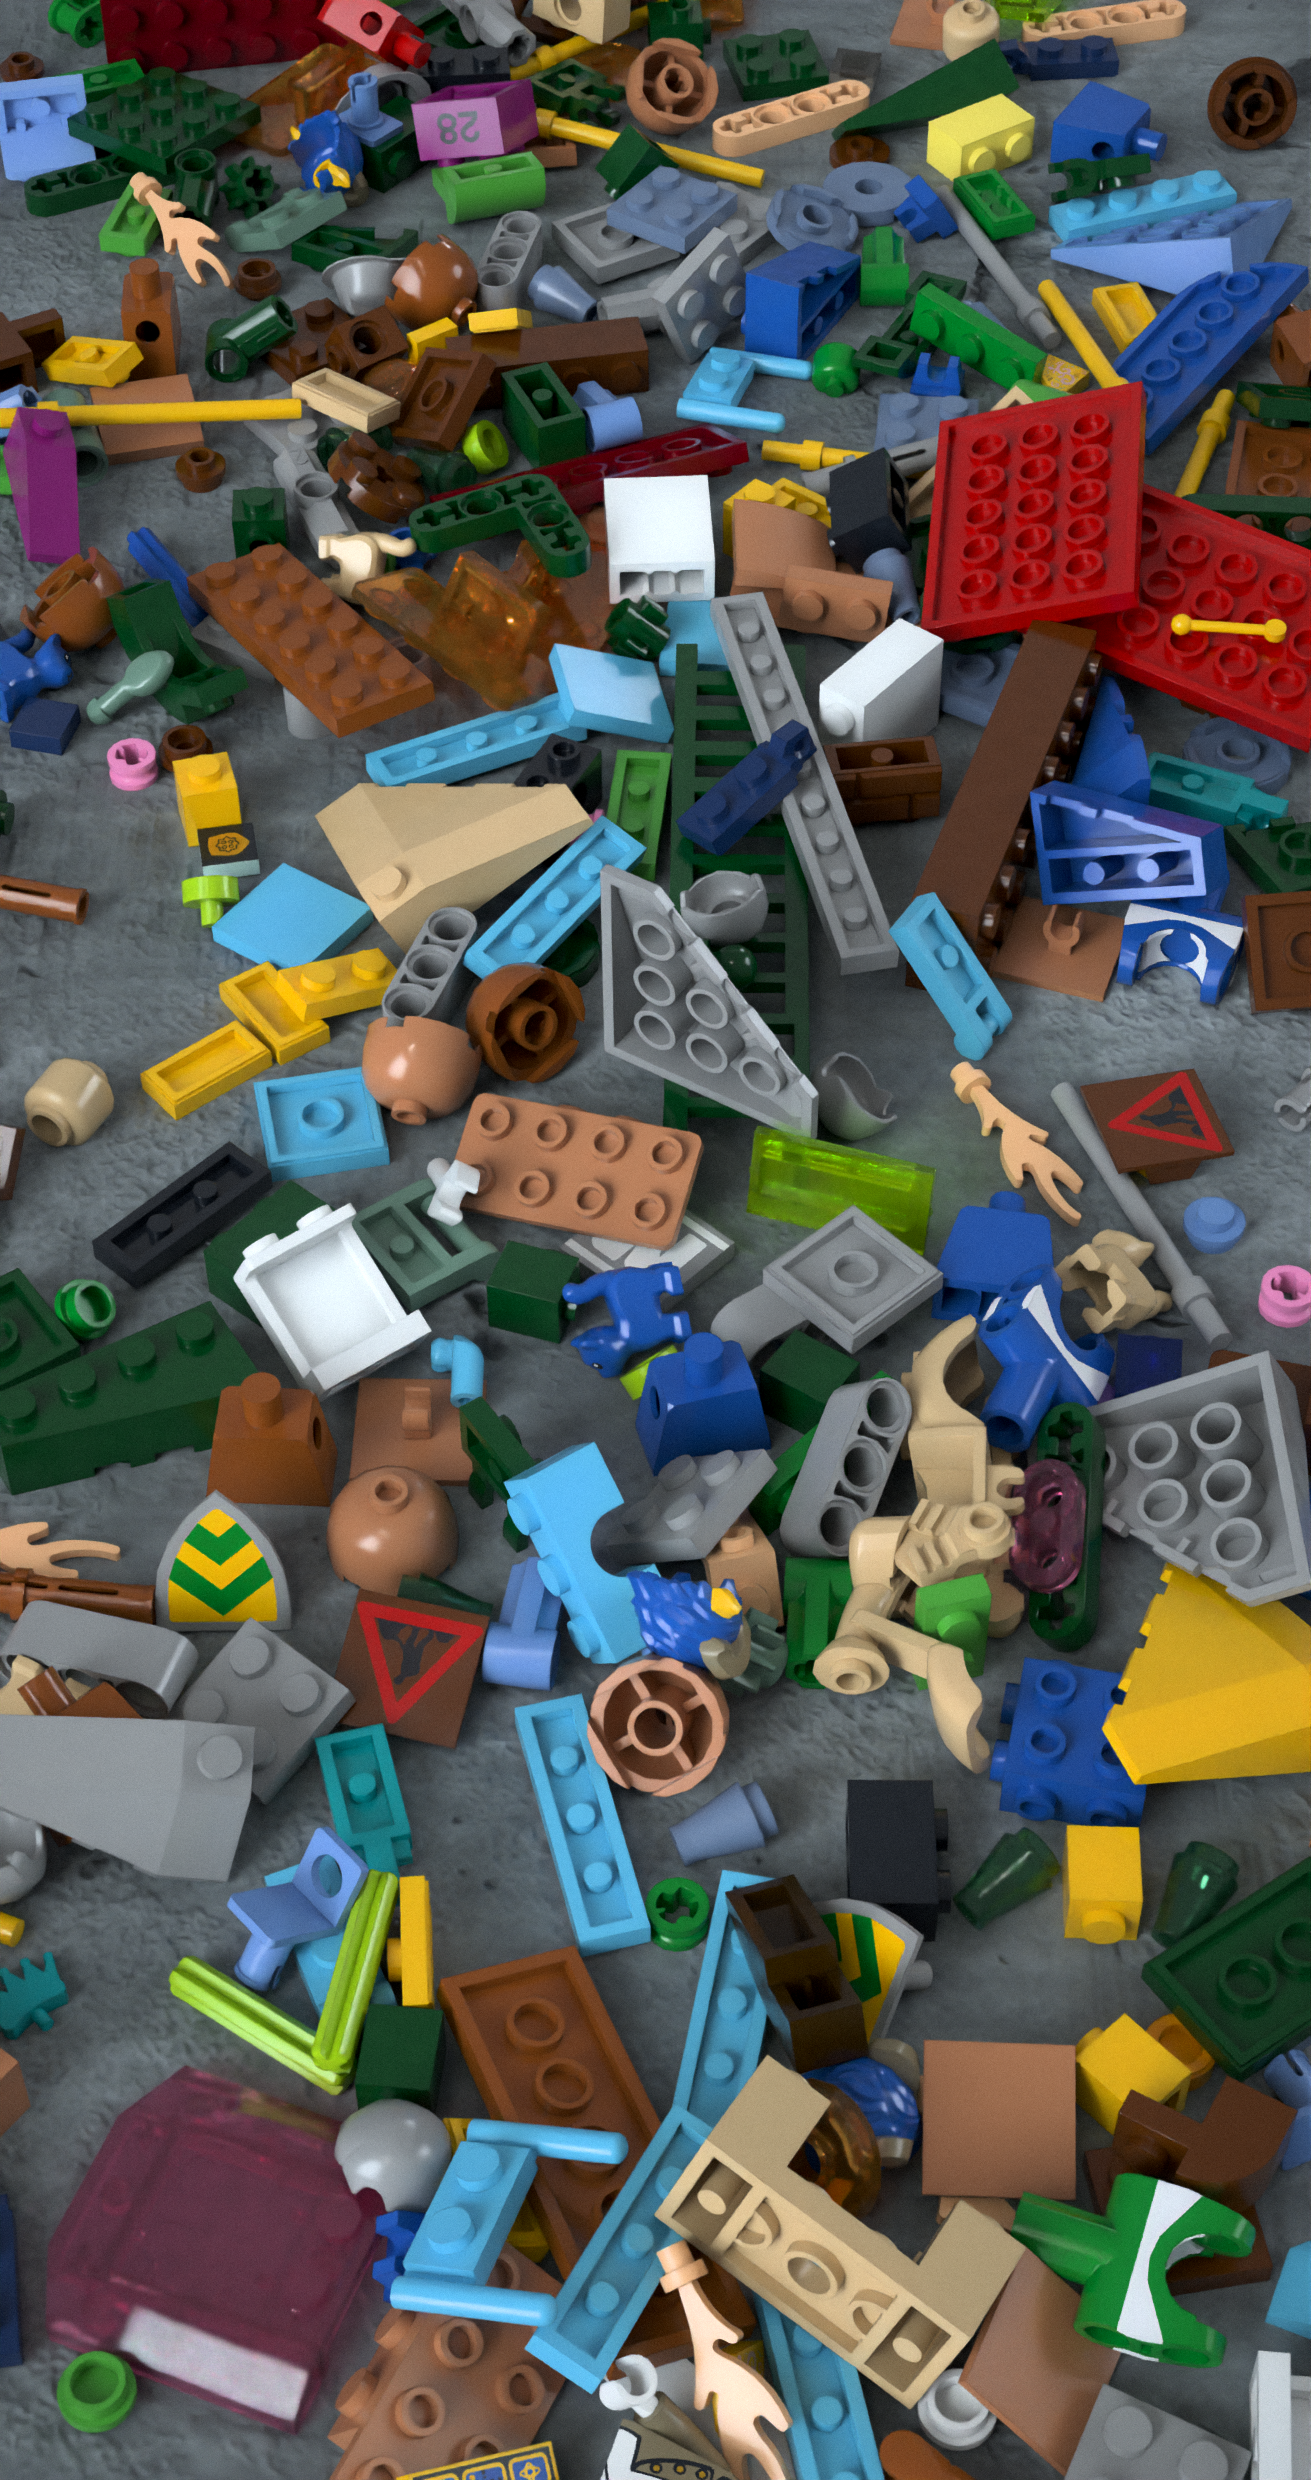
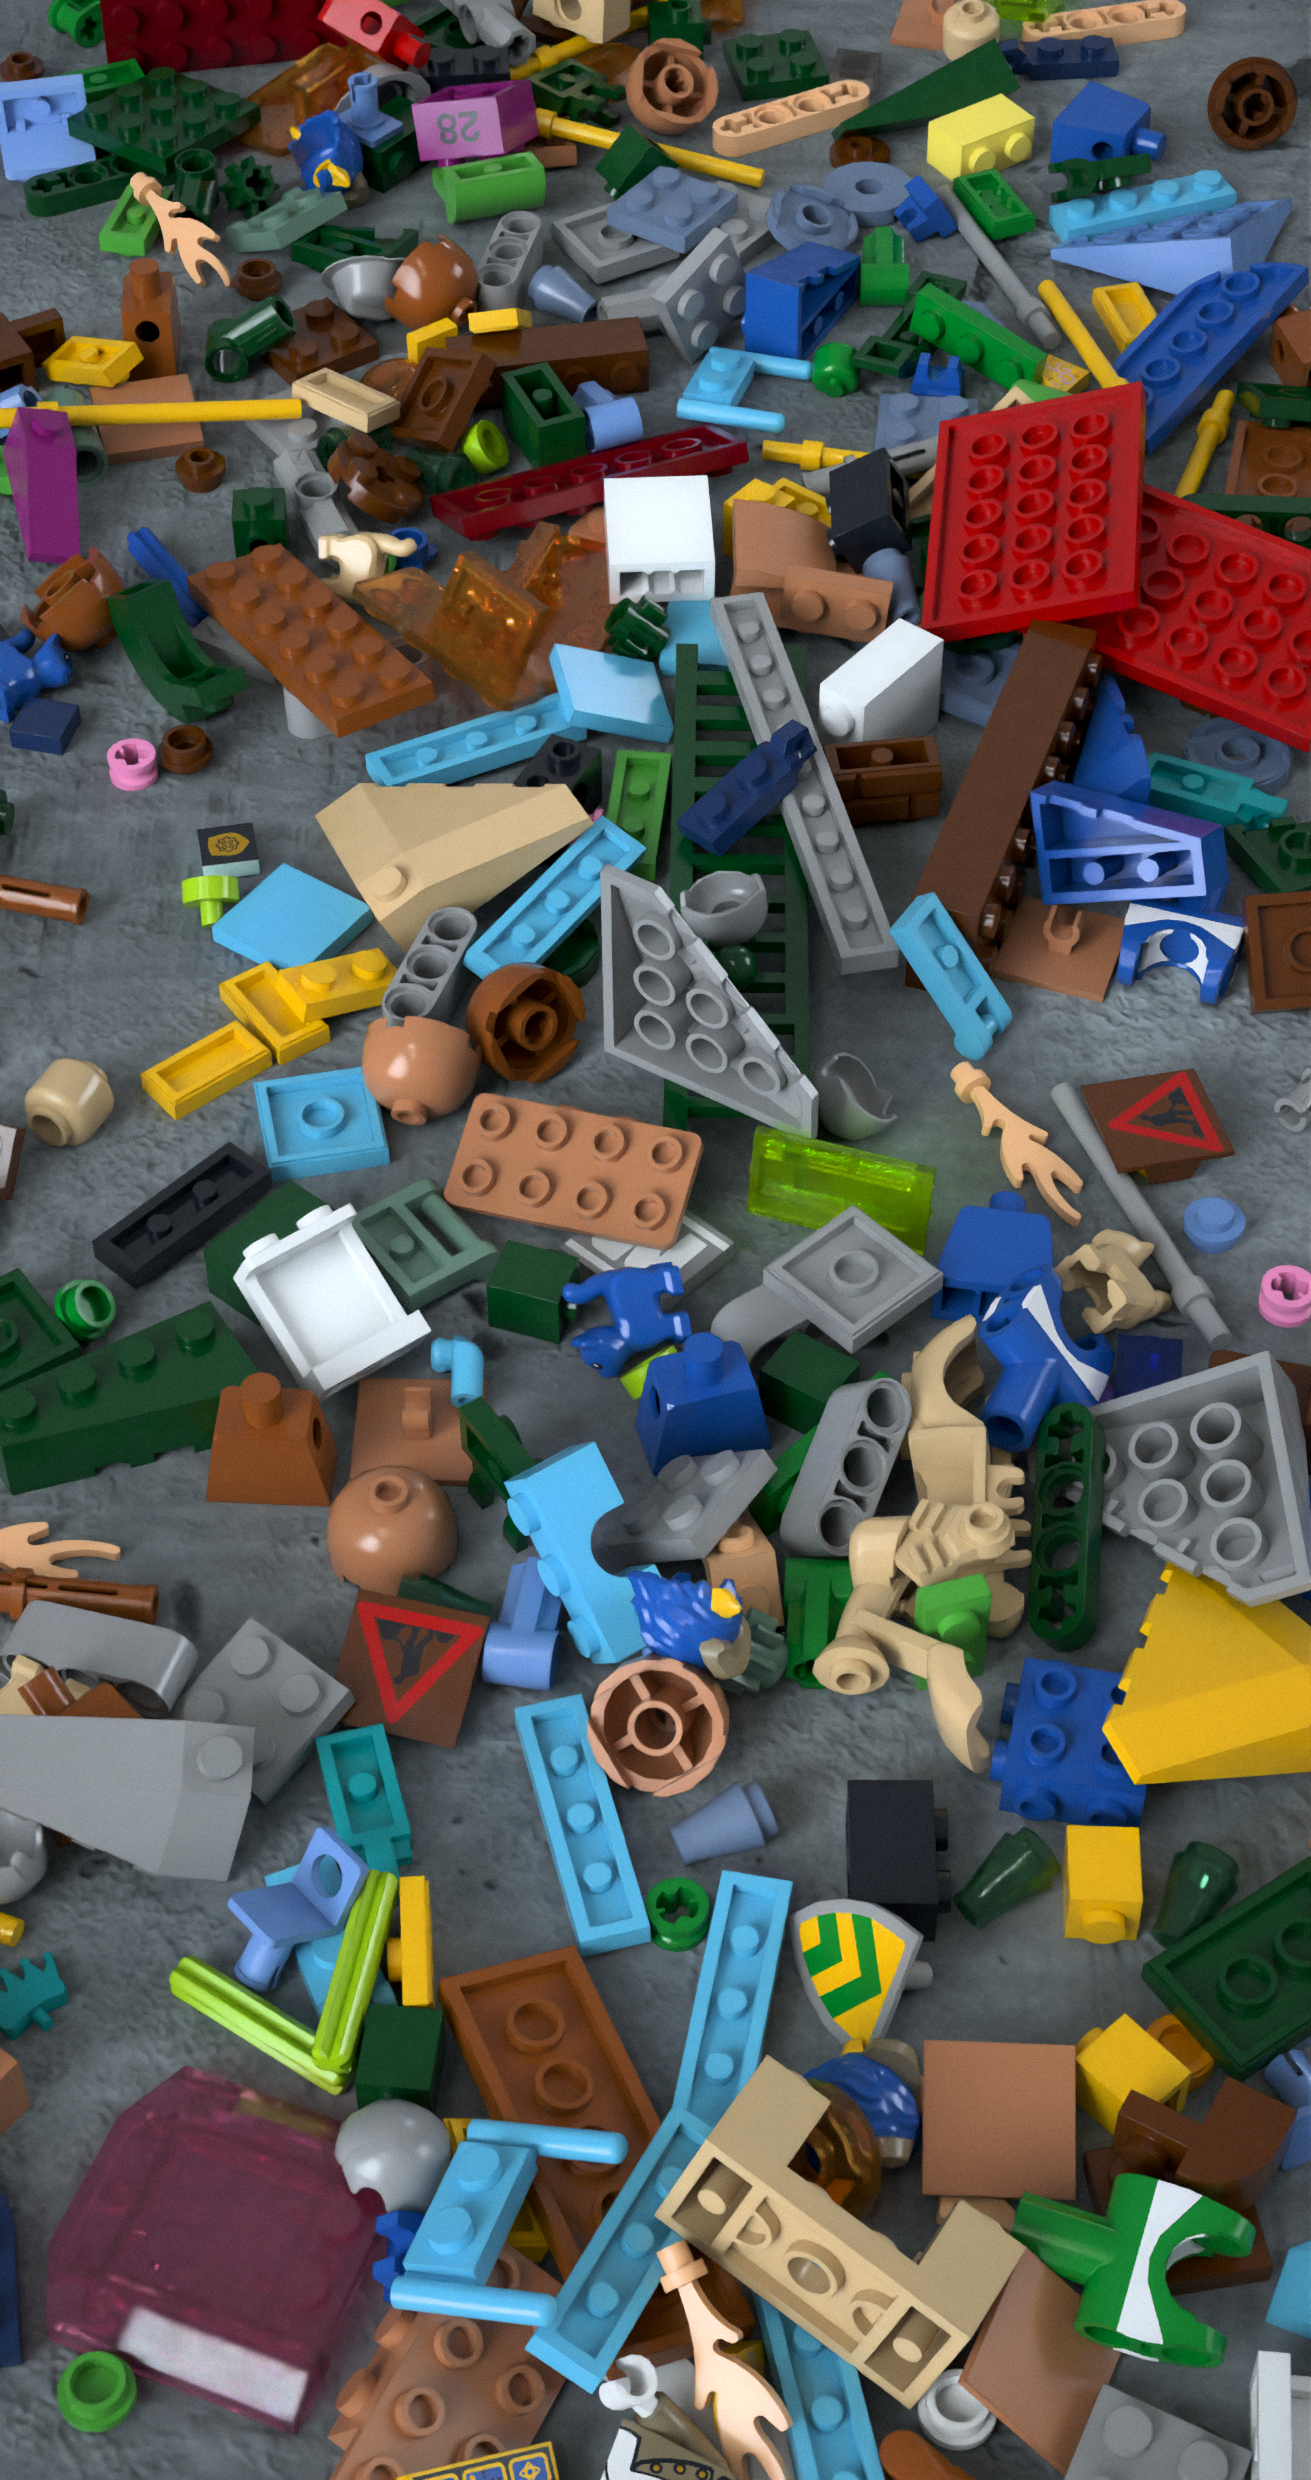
(141, 679): sand green piece -> none
(206, 793): yellow brick -> none
(221, 1573): shield -> none
(373, 329): reddish brown brick -> none
(451, 1185): white bar -> none
(513, 504): dark green beam -> none
(798, 1974): dark brown slope -> none
(1051, 1530): clear pink plate -> none
(1273, 630): yellow hinge -> none

